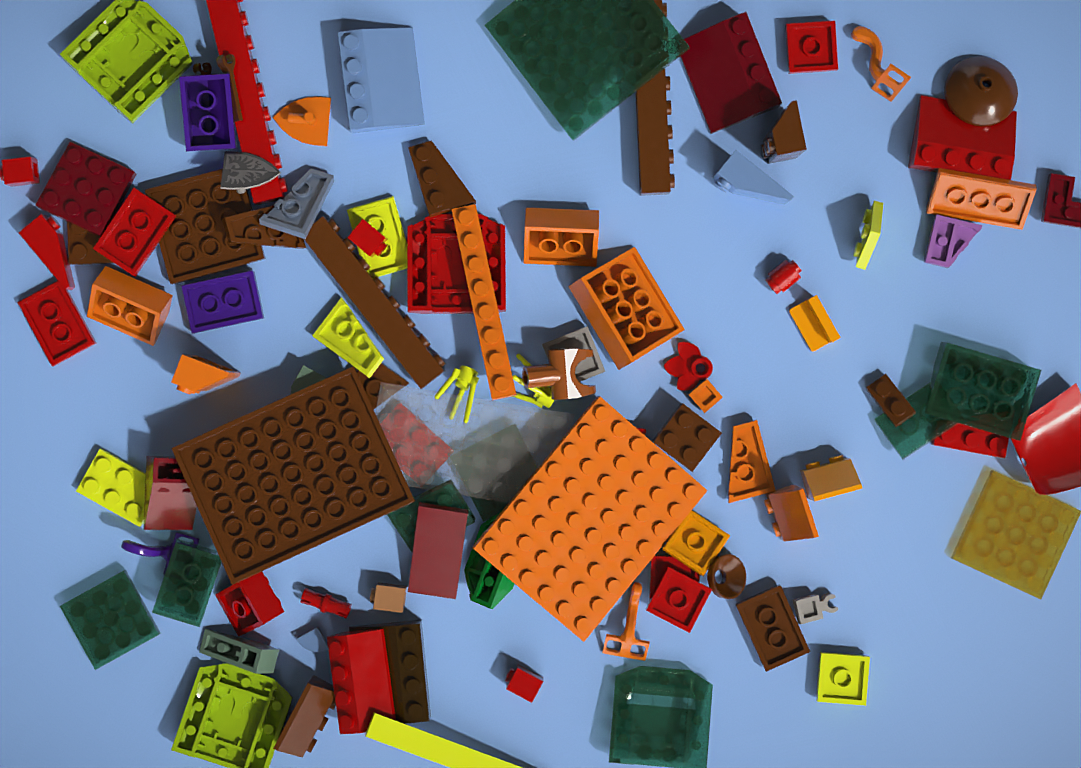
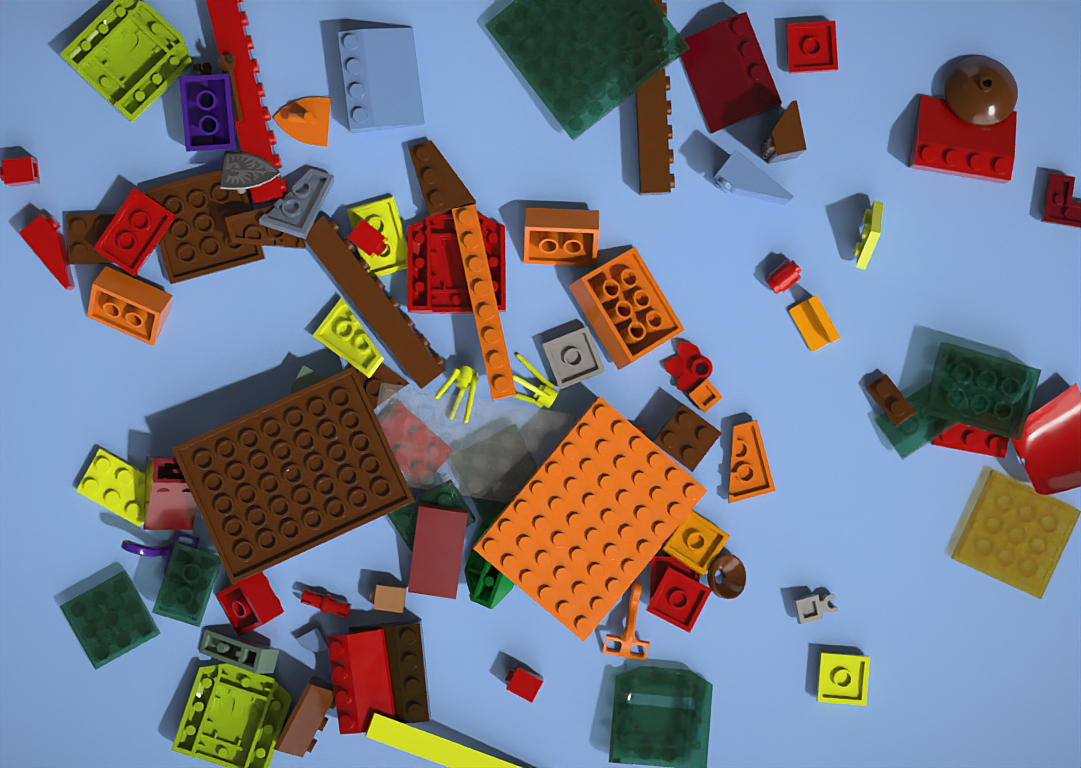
(56, 323): red tile -> none
(86, 189): dark red plate -> none
(200, 374): orange slope -> none
(222, 302): dark purple plate -> none
(559, 374): dark orange connector -> none
(772, 627): reddish brown plate -> none
(791, 514): orange slope -> none
(830, 478): light orange slope -> none
(880, 75): orange piece -> none
(948, 240): medium lavender wing -> none
(981, 198): orange tile -> none

